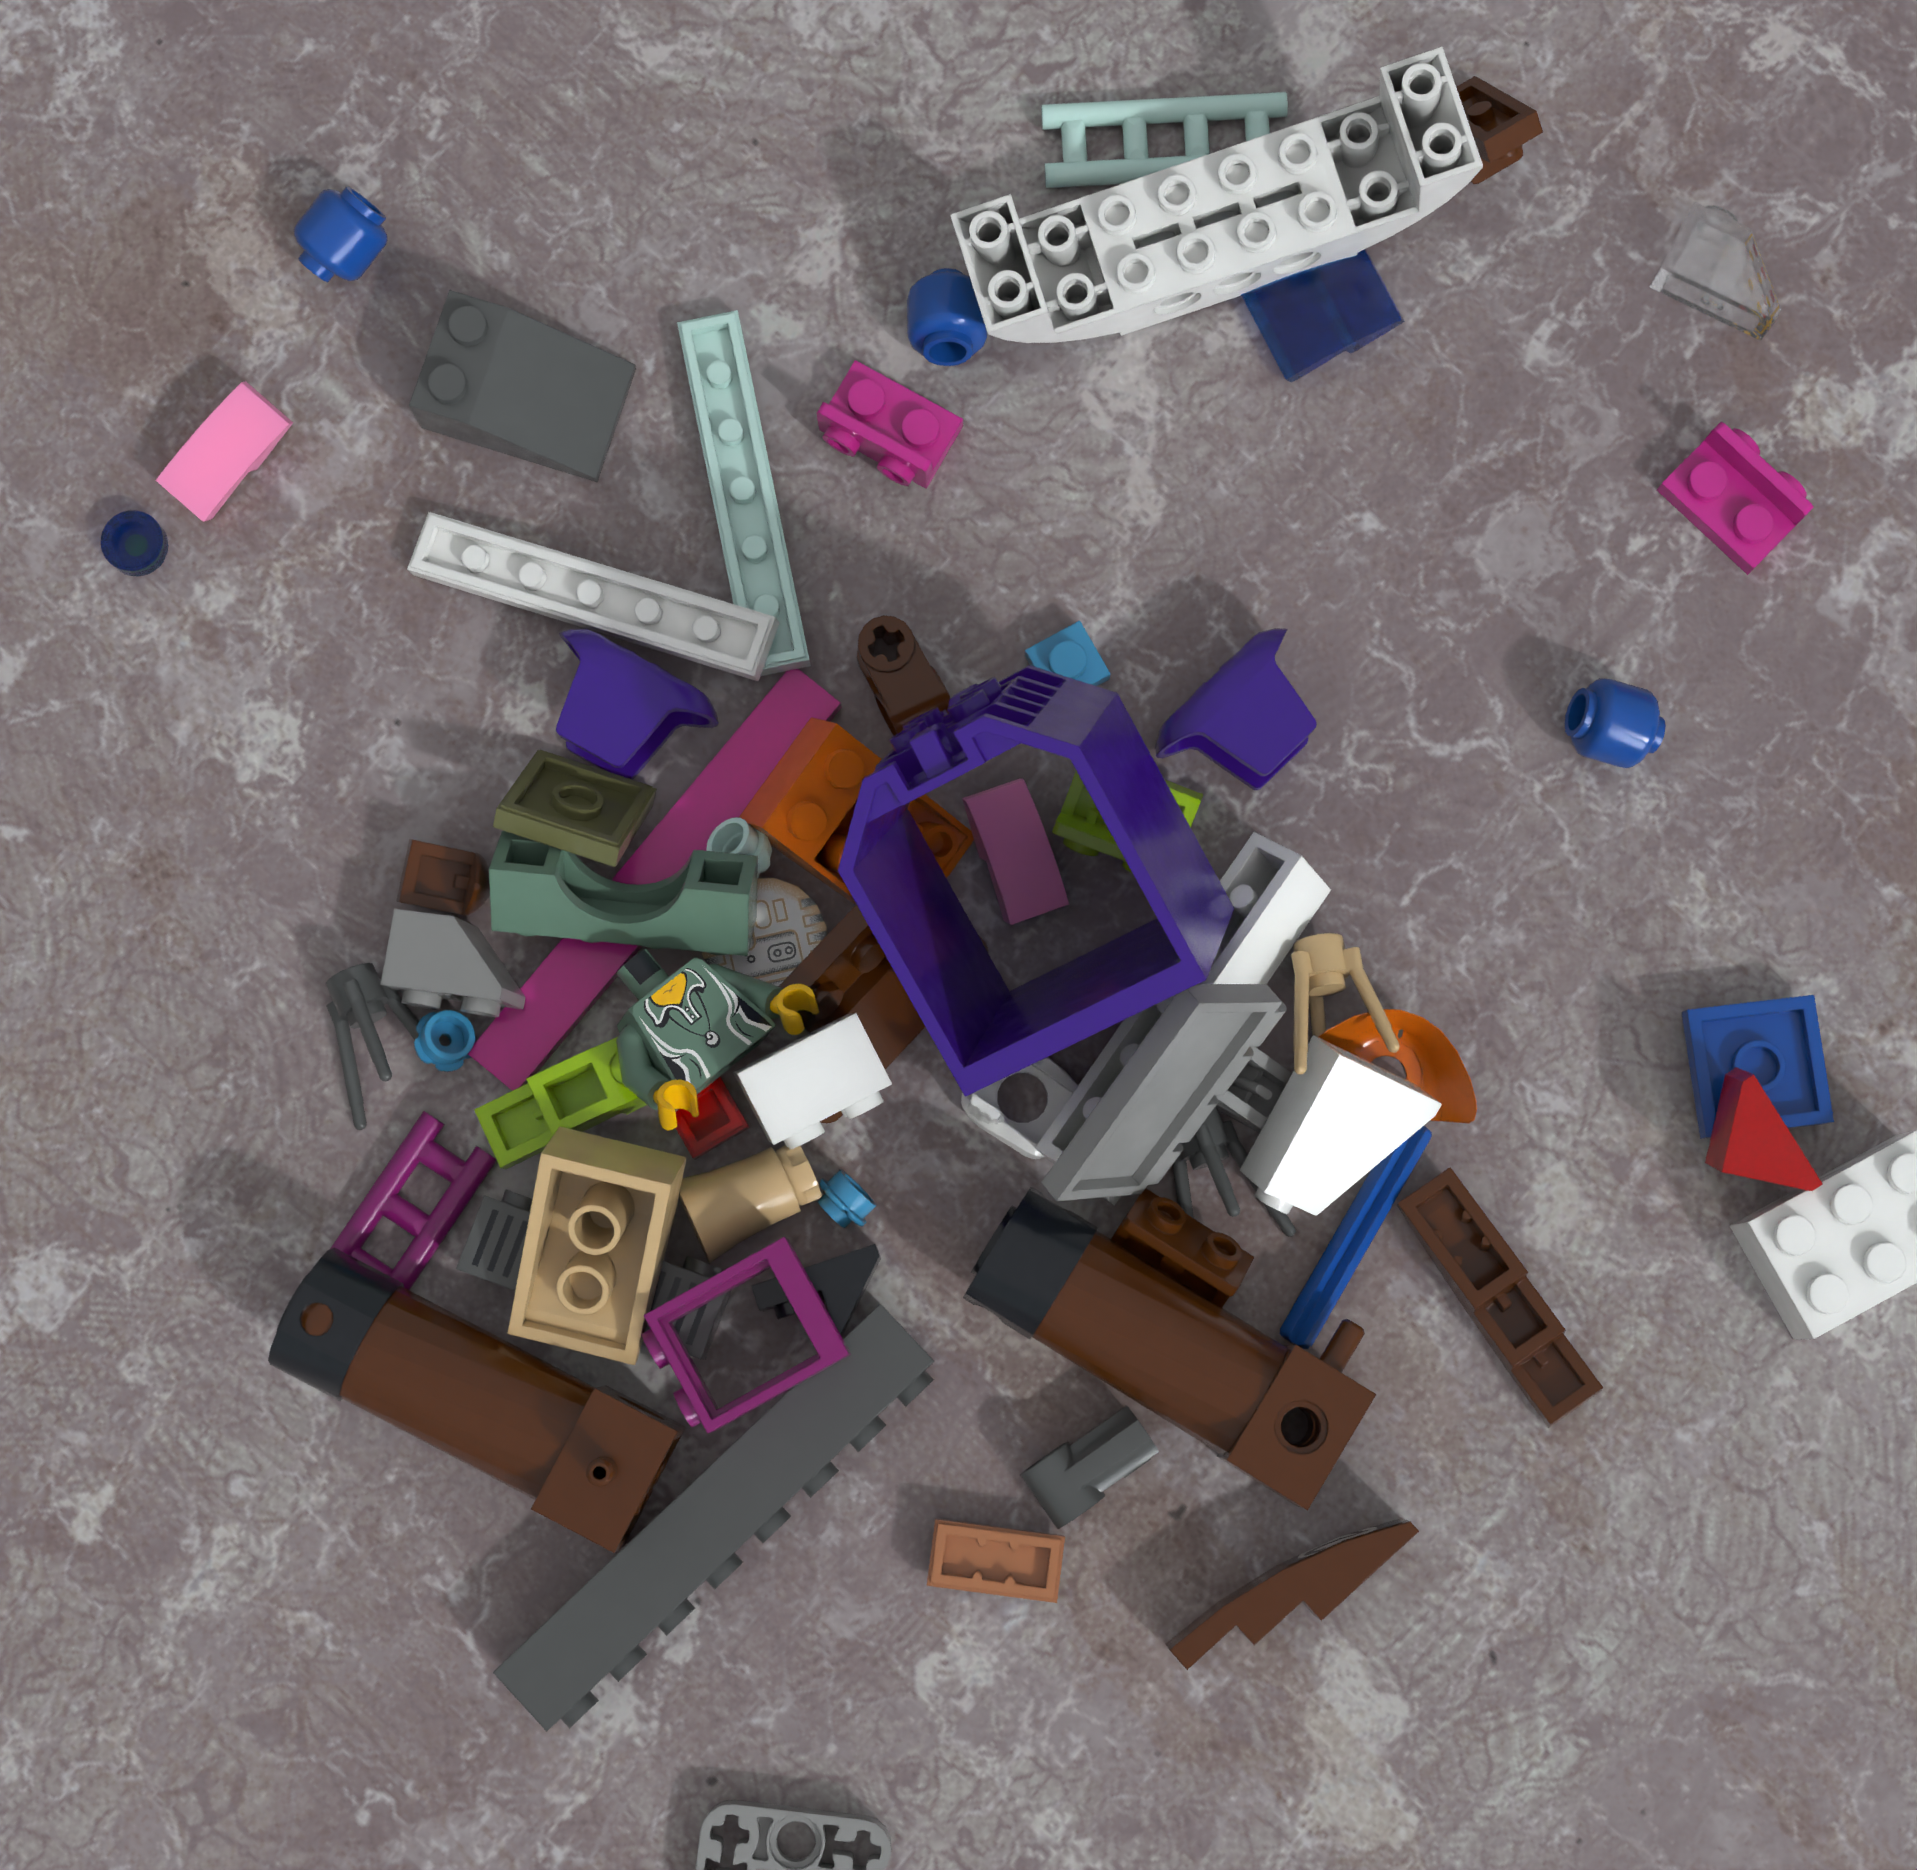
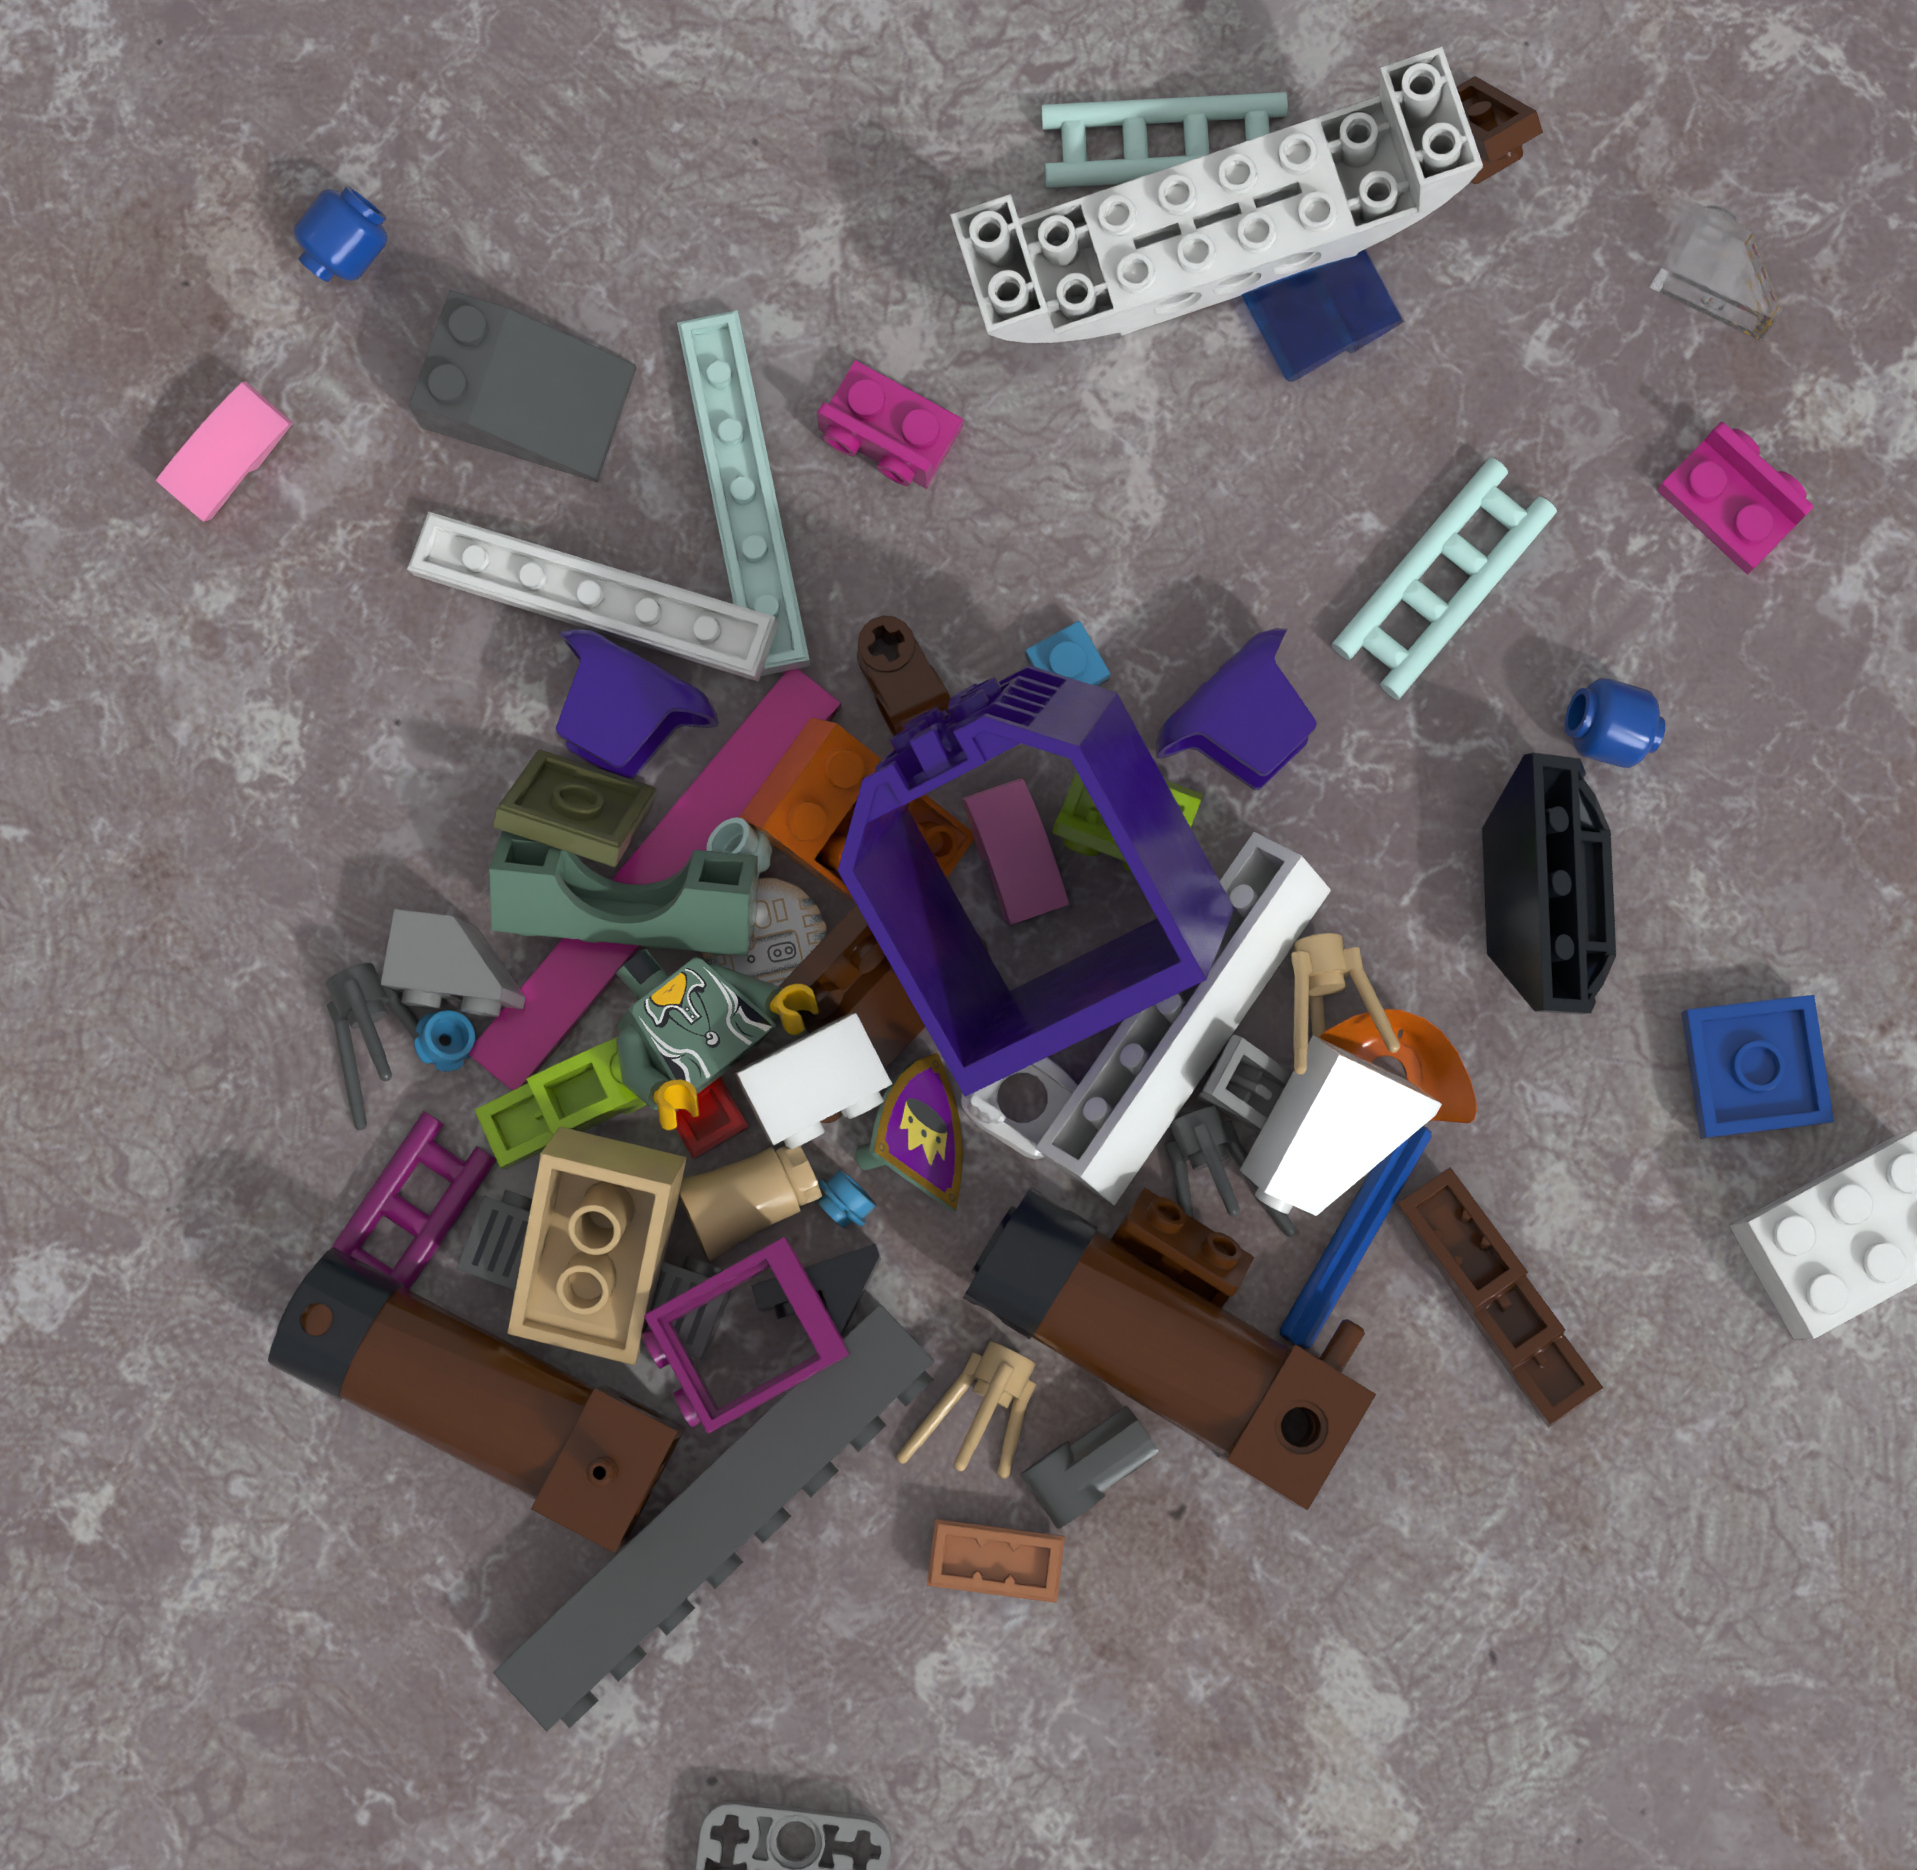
(134, 543): clear blue tile -> none
(443, 878): reddish brown plate -> none
(919, 1132): none -> shield
(945, 318): blue head -> none
(1000, 1378): none -> tan plant
(1165, 1091): light grey hinge -> none
(1317, 1578): reddish brown slope -> none
(1443, 616): none -> light aqua bar
(1550, 886): none -> black wedge
(1753, 1139): red slope -> none

